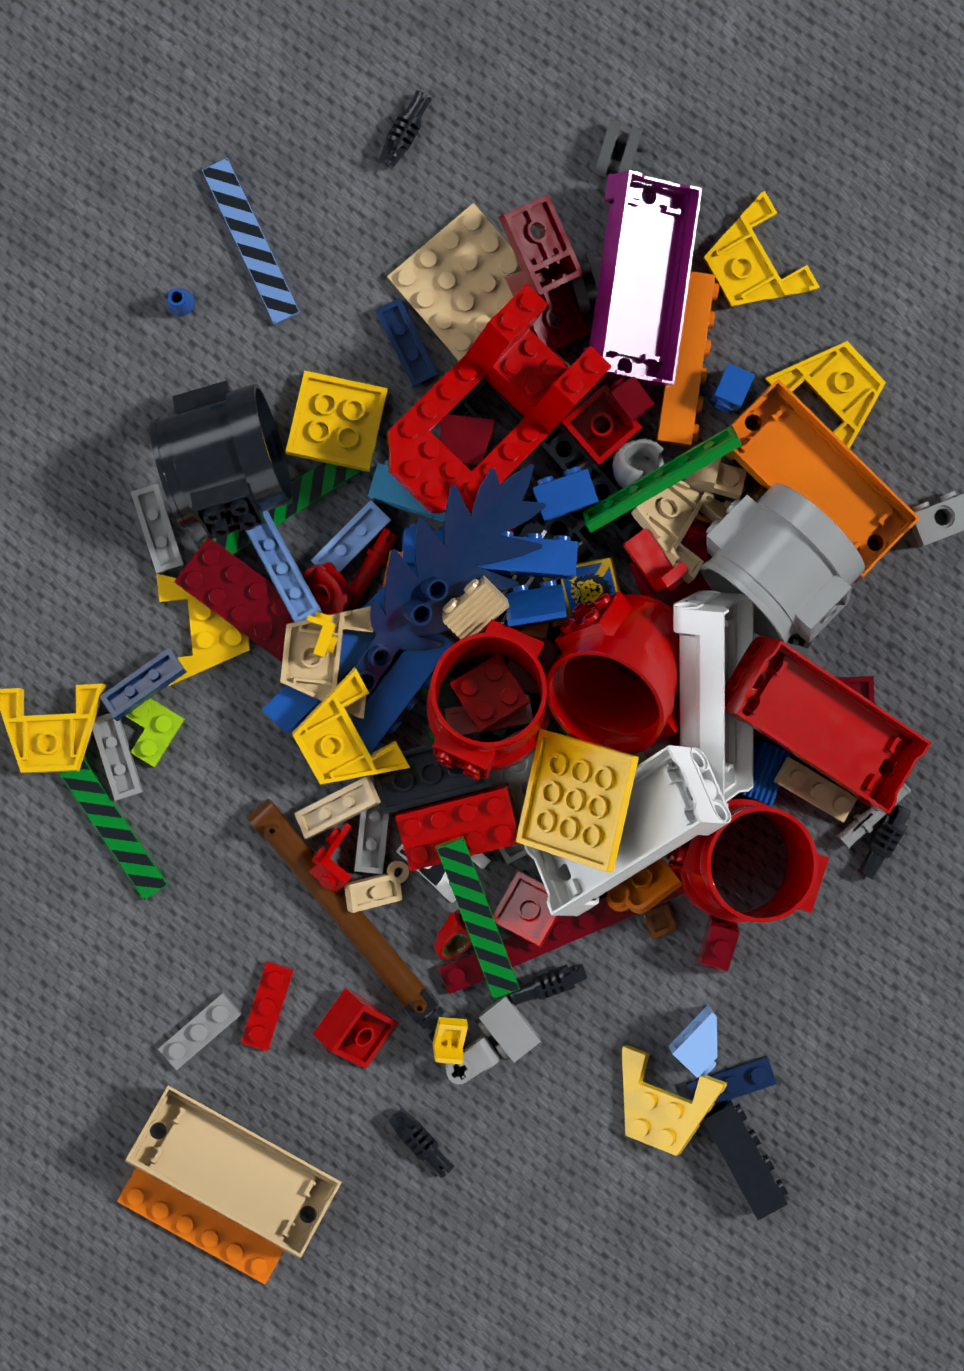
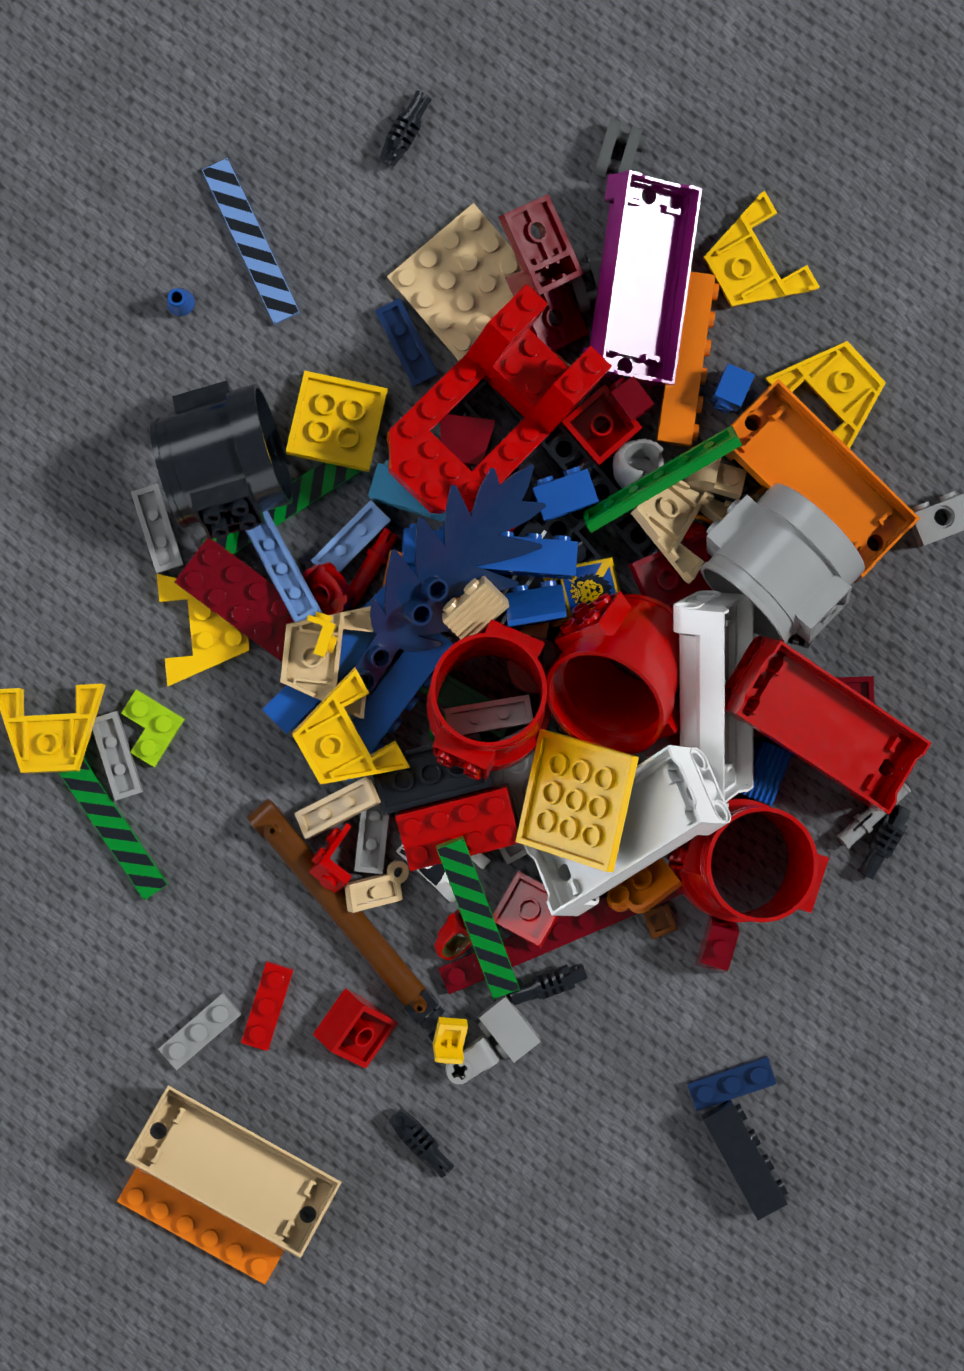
(143, 684): dark blue plate -> none
(489, 693): red plate -> none
(654, 563): red bracket -> none
(659, 1115): yellow wing -> none
(698, 1043): light blue slope -> none
(815, 789): tan plate -> none

